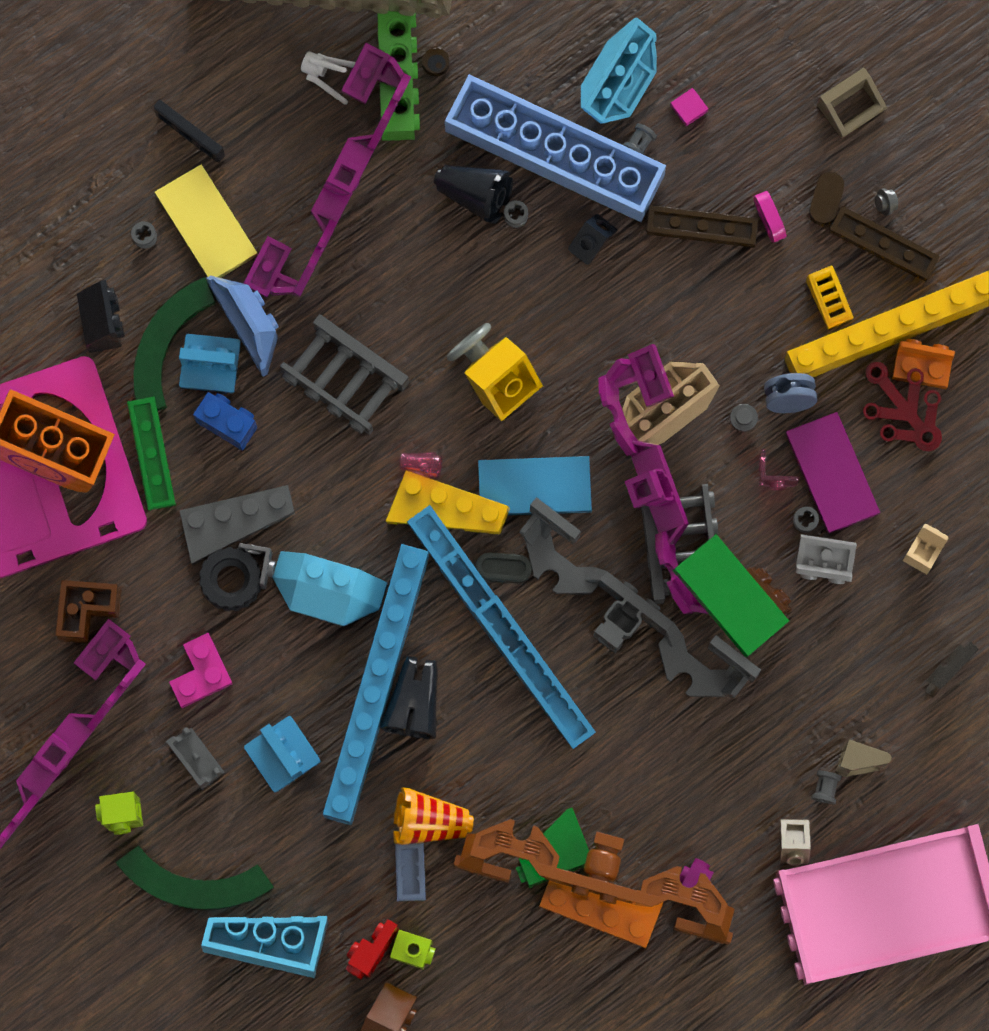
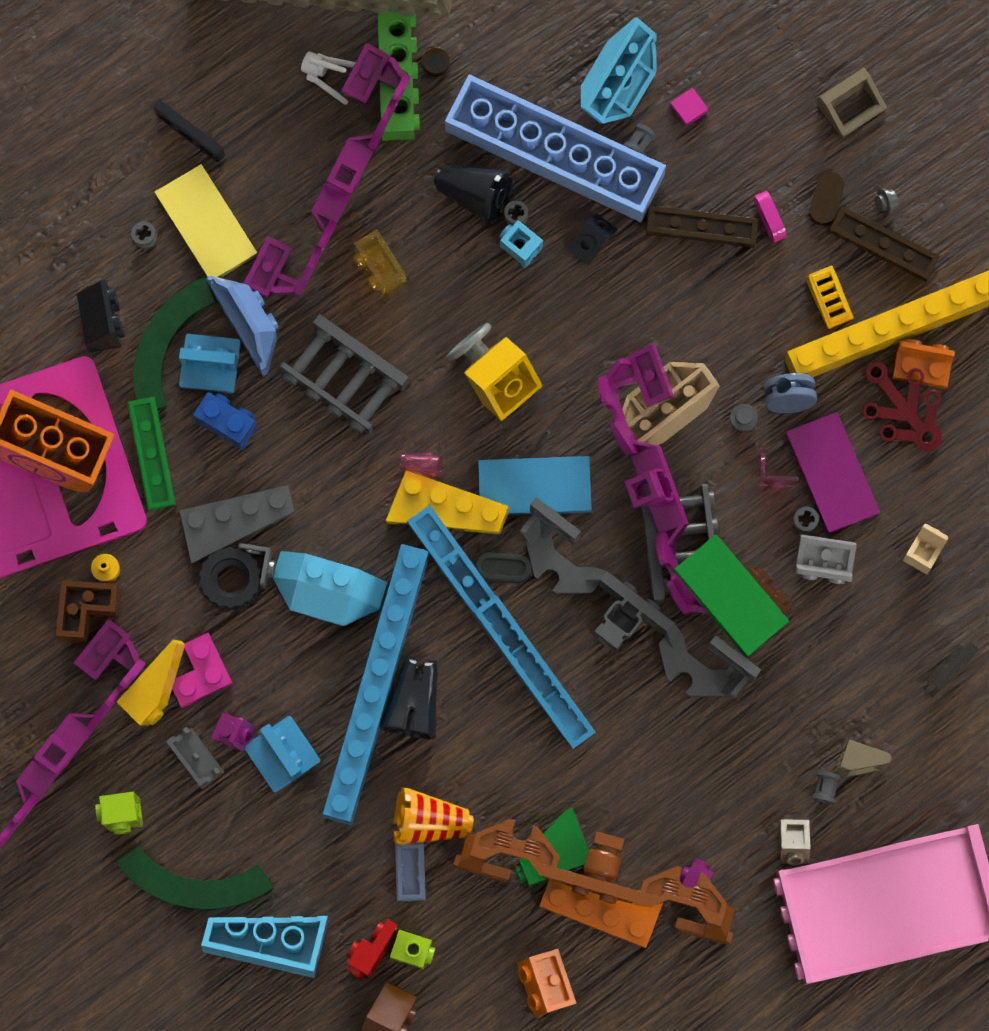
(106, 574): none -> yellow tile
(153, 687): none -> yellow slope
(233, 732): none -> magenta bracket
(380, 264): none -> clear yellow brick
(520, 233): none -> medium azure brick
(546, 983): none -> orange bracket

